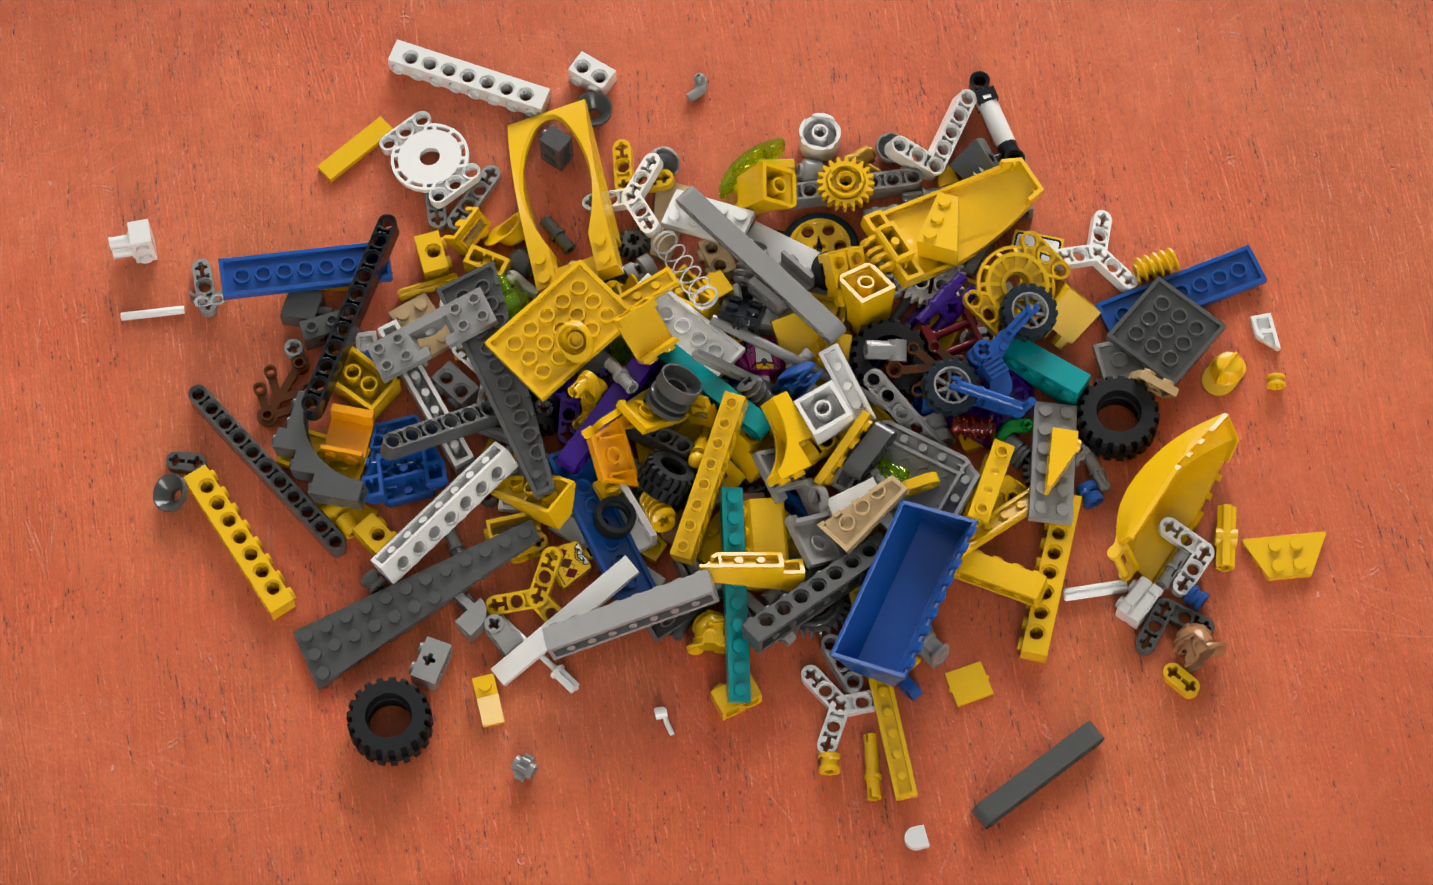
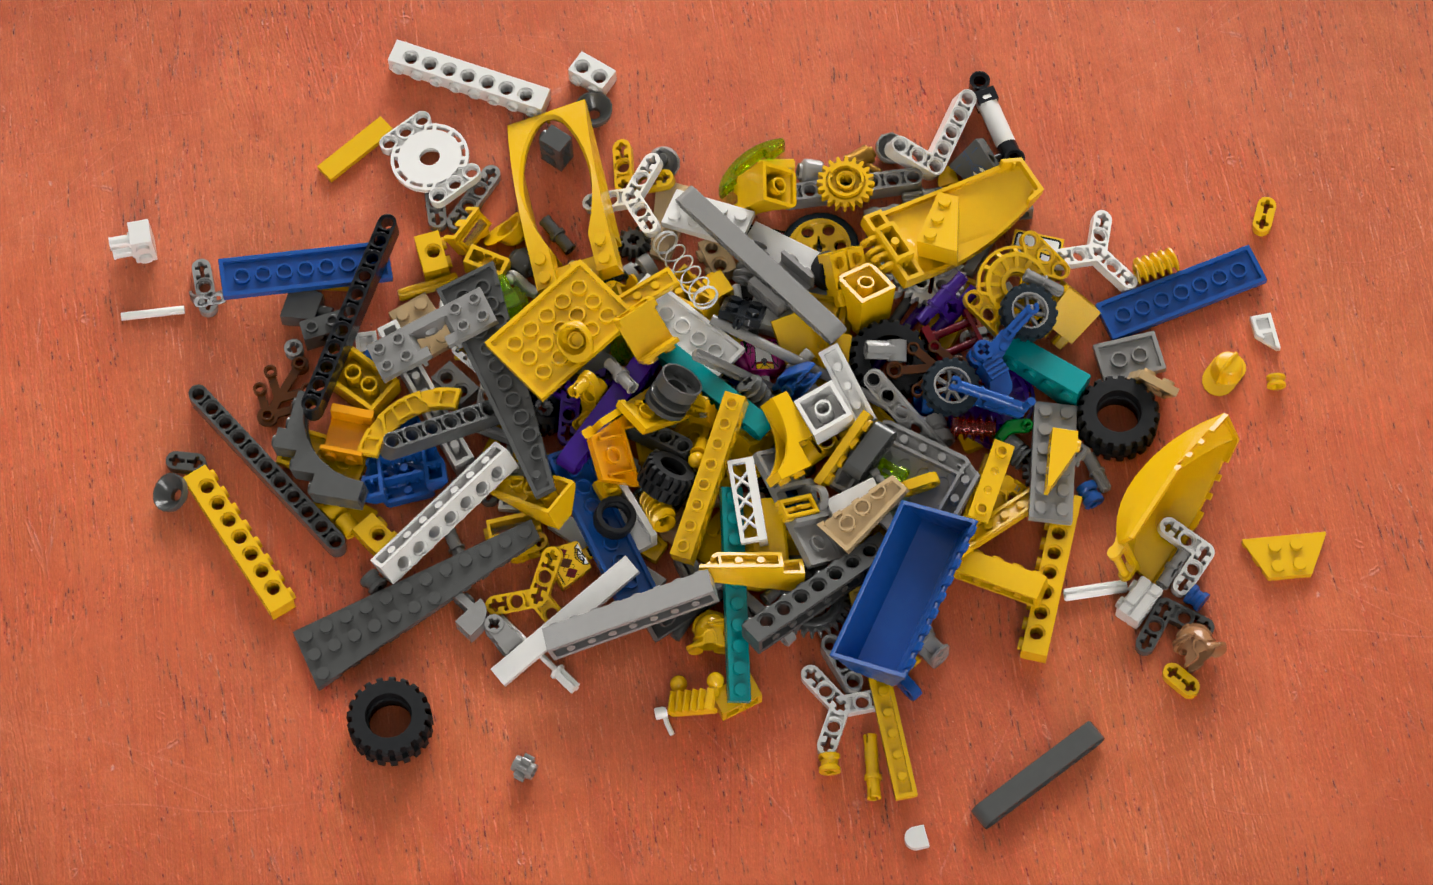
(403, 410): none -> yellow tile
(431, 675): light grey brick -> none
(488, 700): yellow slope -> none
(695, 701): none -> yellow gear
(700, 87): light grey arm -> none
(756, 501): none -> white fence
(797, 499): none -> yellow tile
(819, 137): white brick -> none
(969, 684): yellow piece -> none
(1049, 285): none -> light grey axle
(1166, 331): dark grey plate -> none
(1225, 538): yellow piece -> none
(1267, 217): none -> yellow beam

